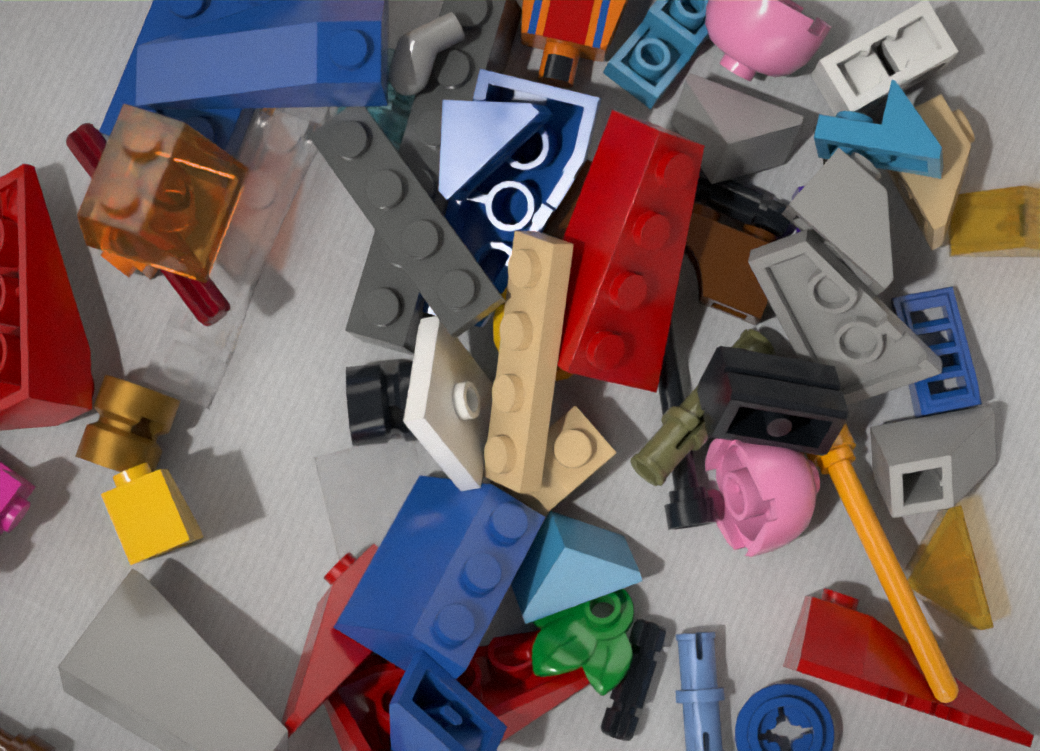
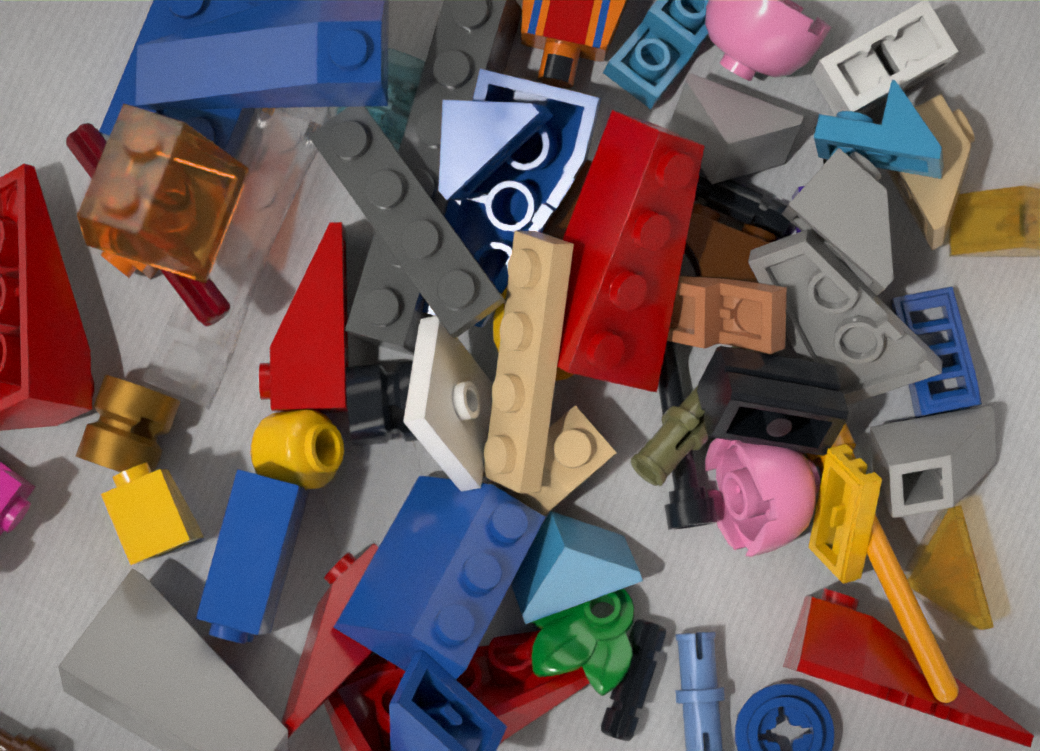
(252, 557): none -> blue brick
(297, 448): none -> yellow head
(312, 343): none -> red slope
(418, 50): light grey arm -> none
(729, 314): none -> nougat slope
(844, 514): none -> yellow tile

